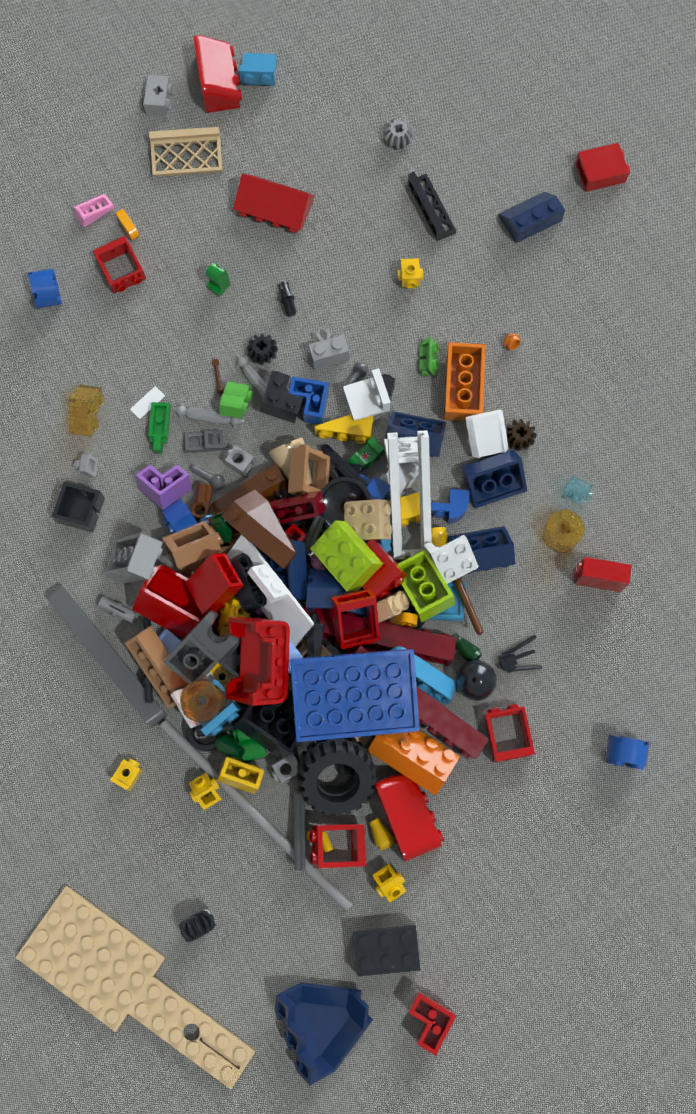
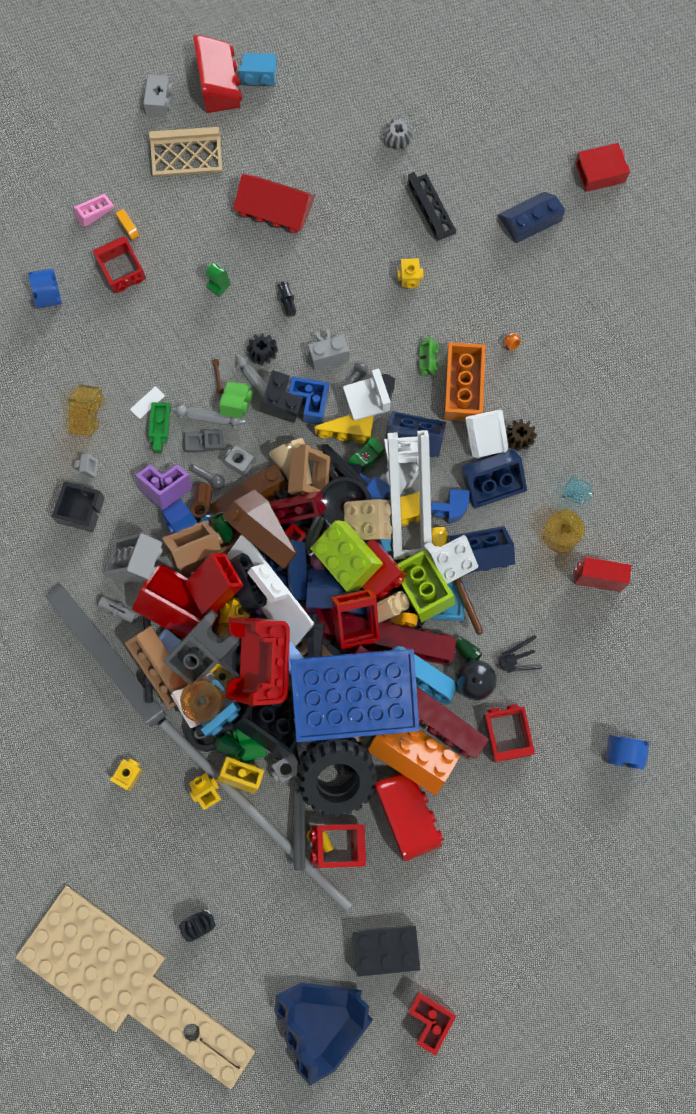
(382, 836): yellow cone -> none
(389, 883): yellow brick -> none

